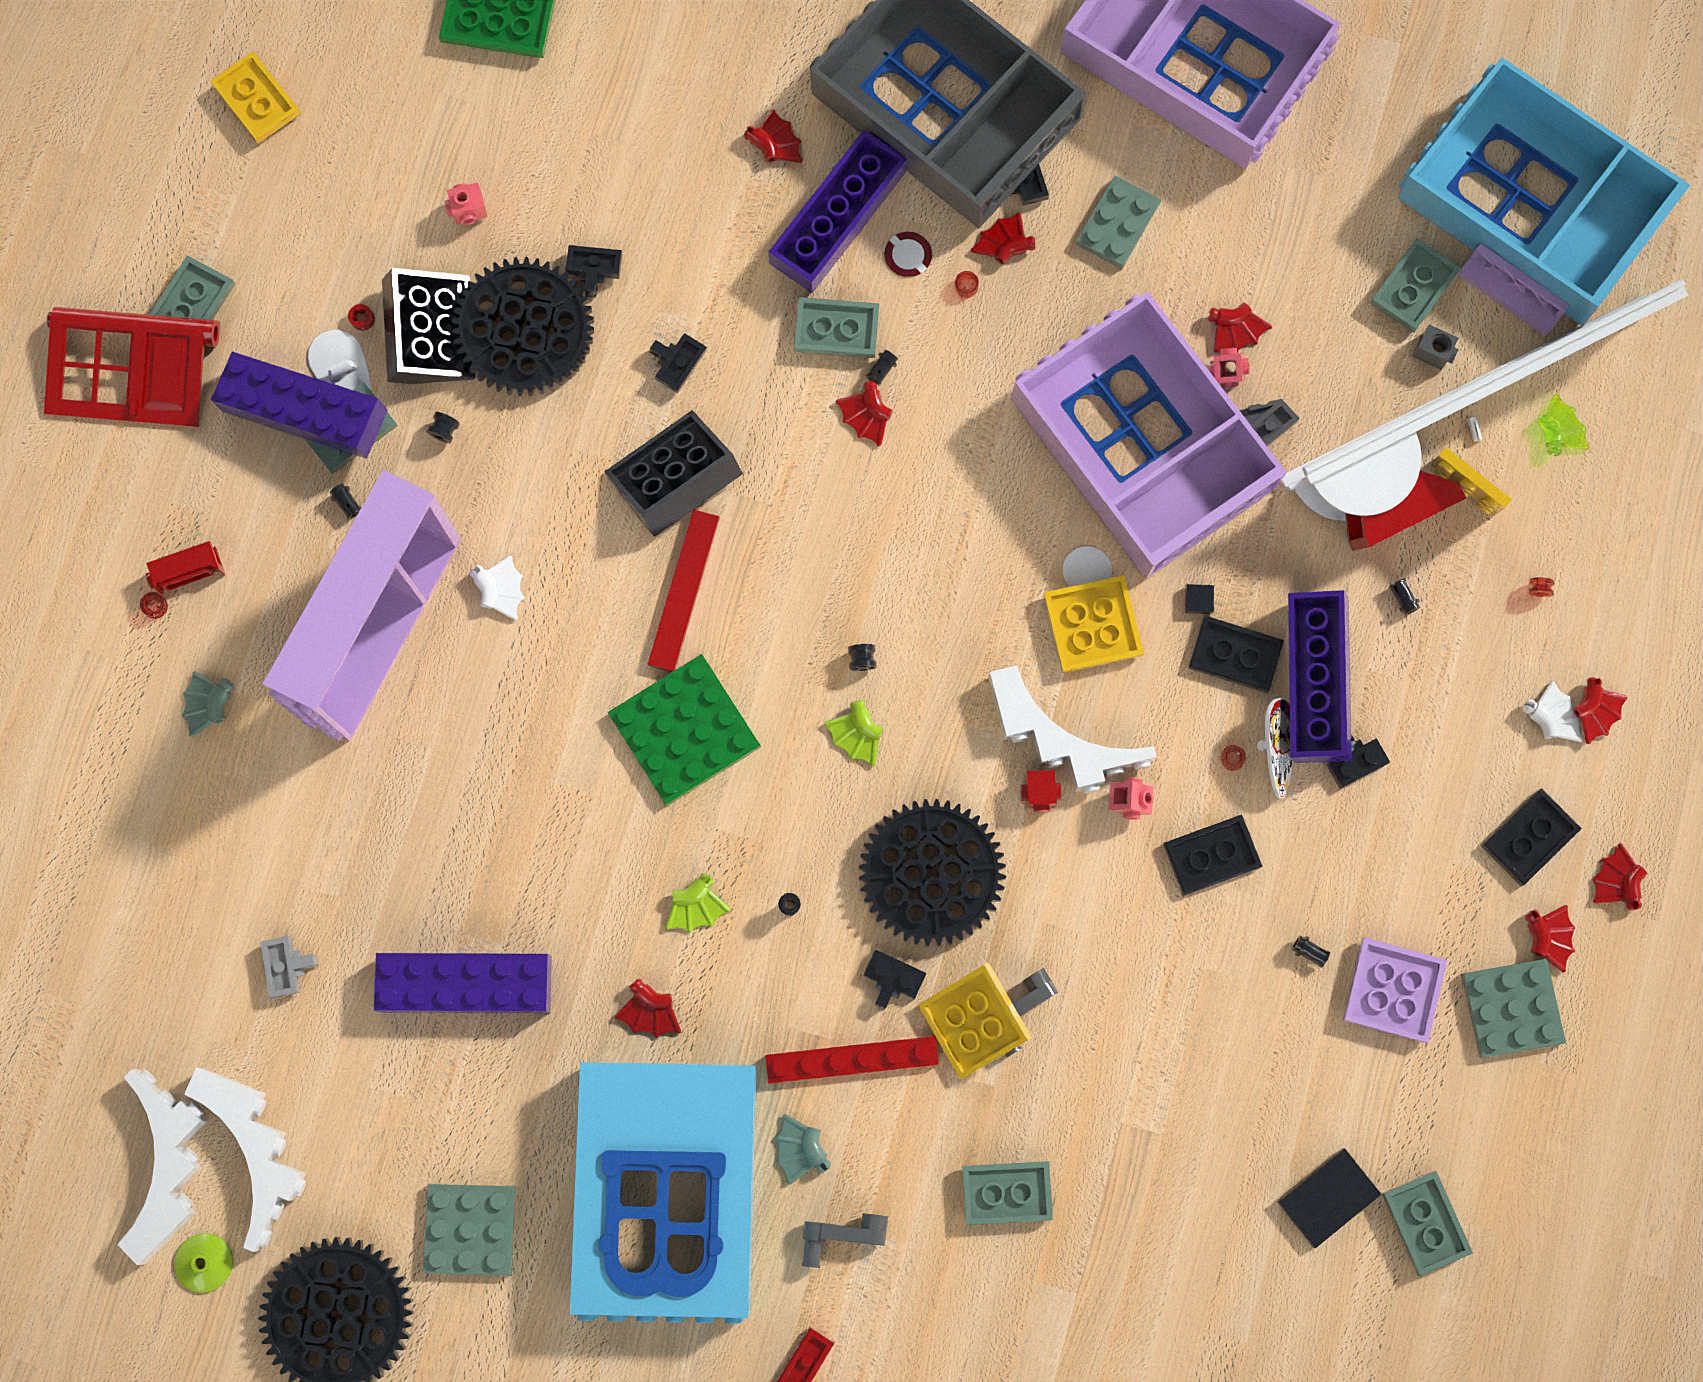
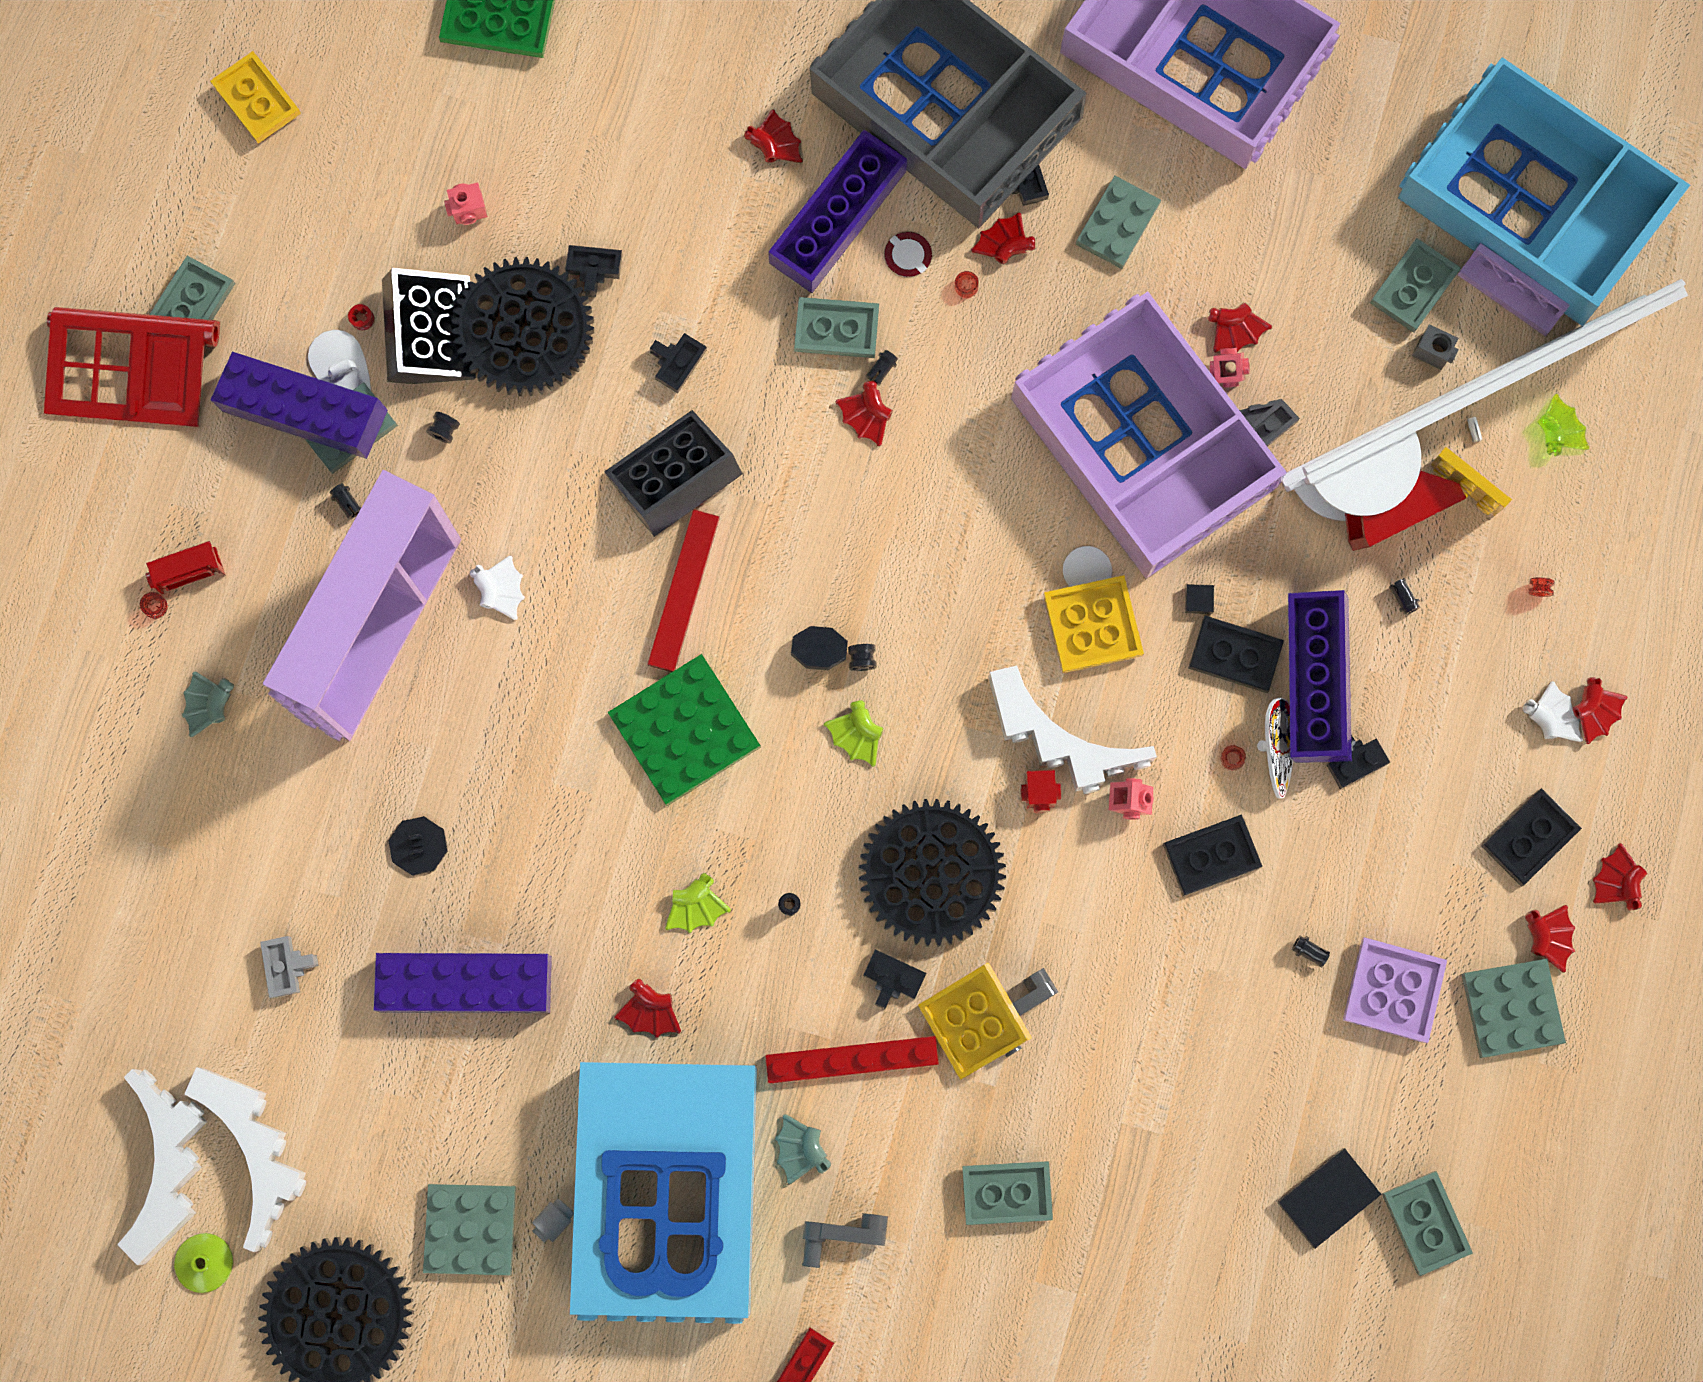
(418, 845): none -> black piece
(552, 1220): none -> light grey brick
(819, 648): none -> black piece

